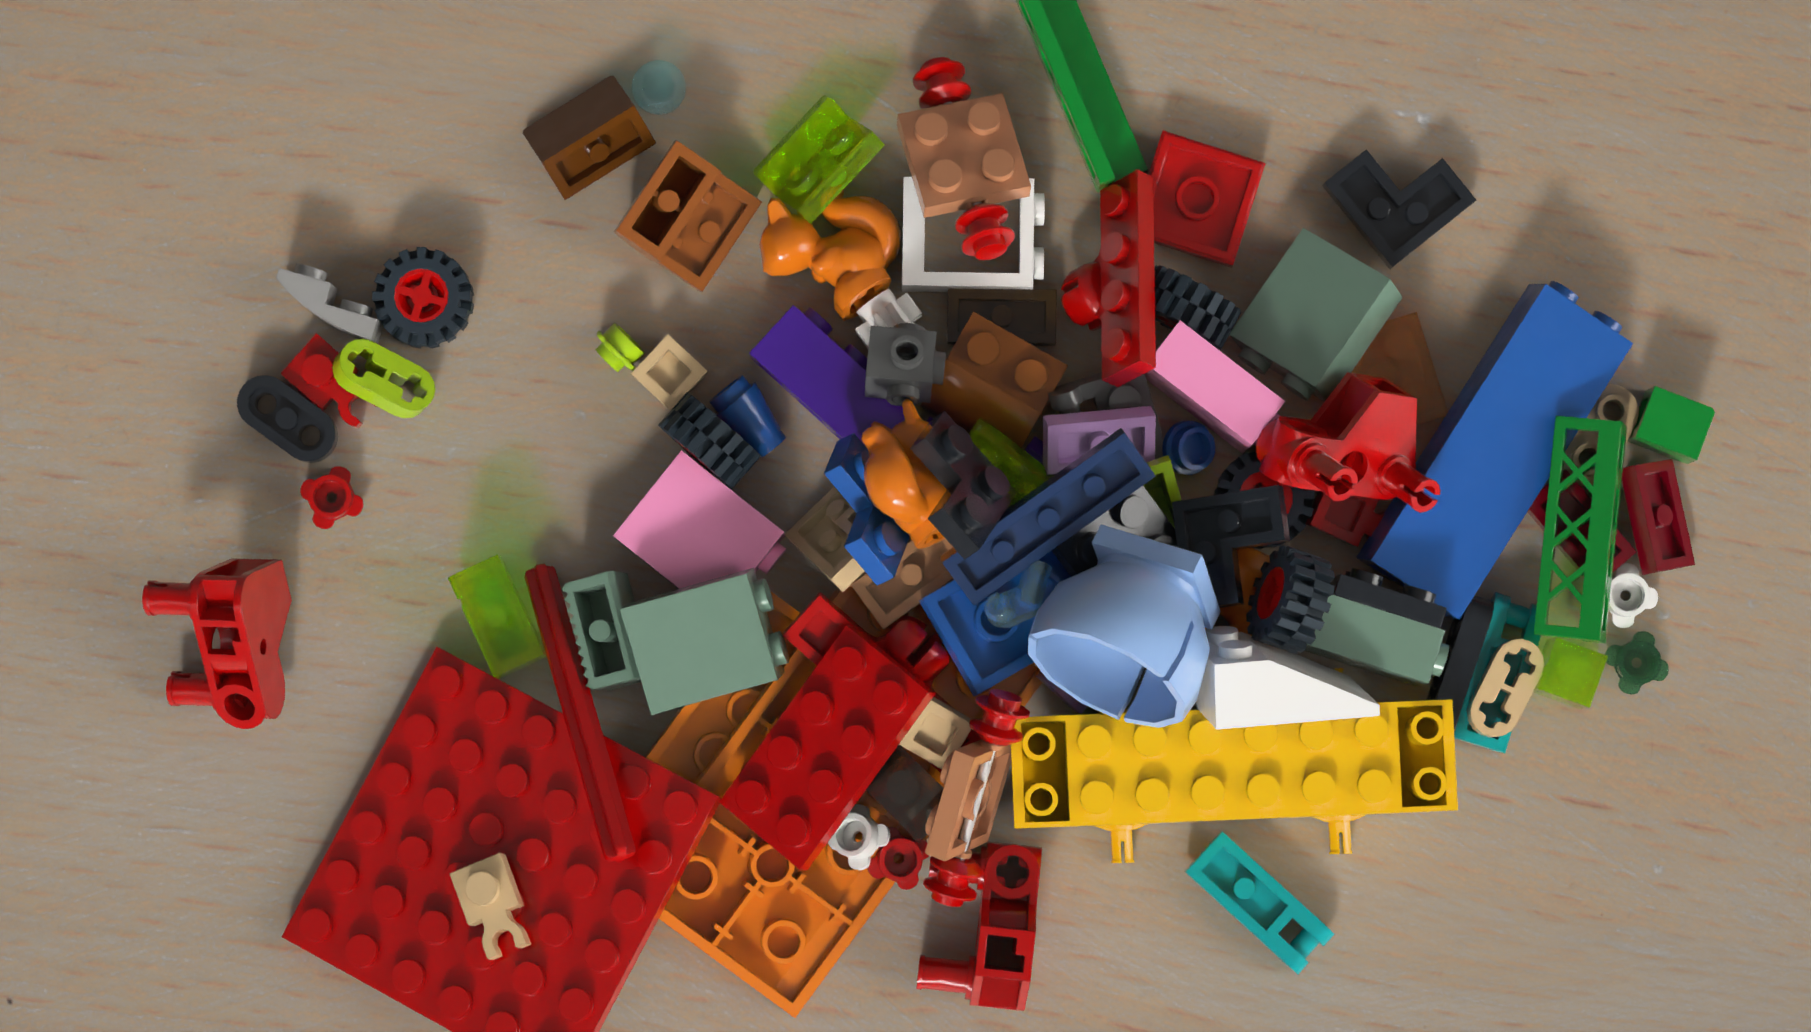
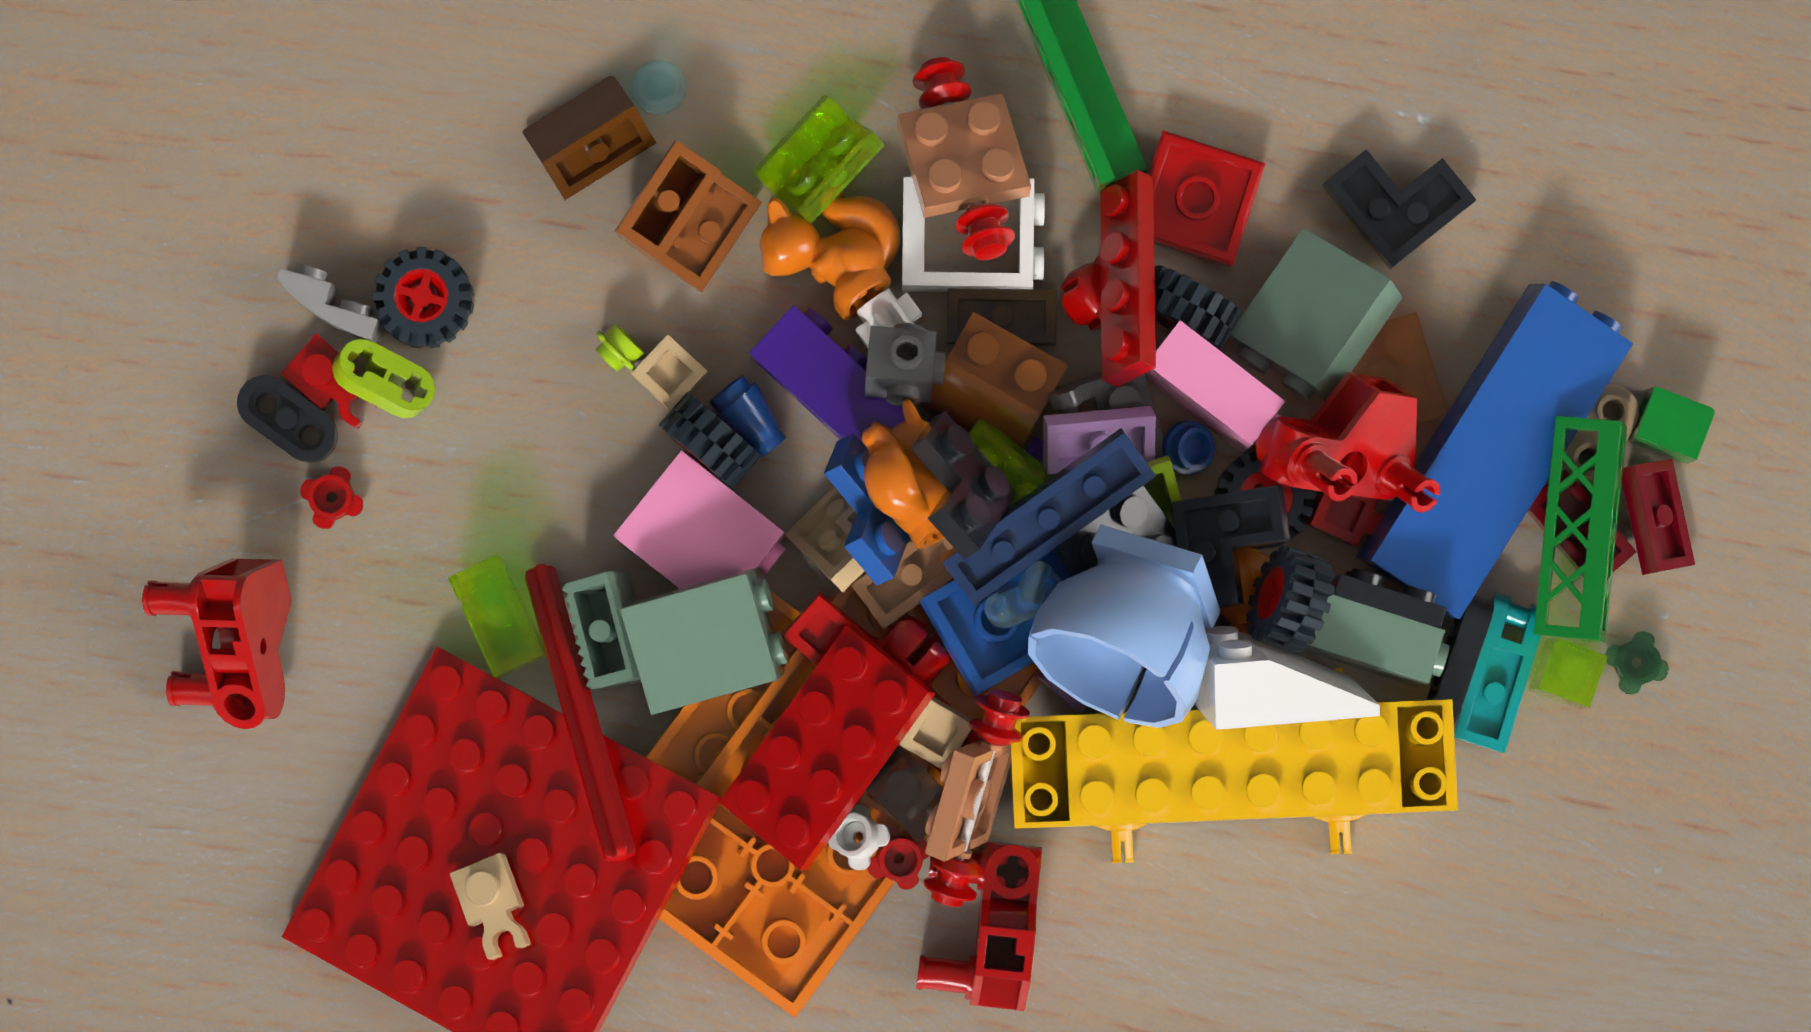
(1257, 901): teal plate -> none
(1517, 694): tan beam -> none
(1641, 596): white plate -> none

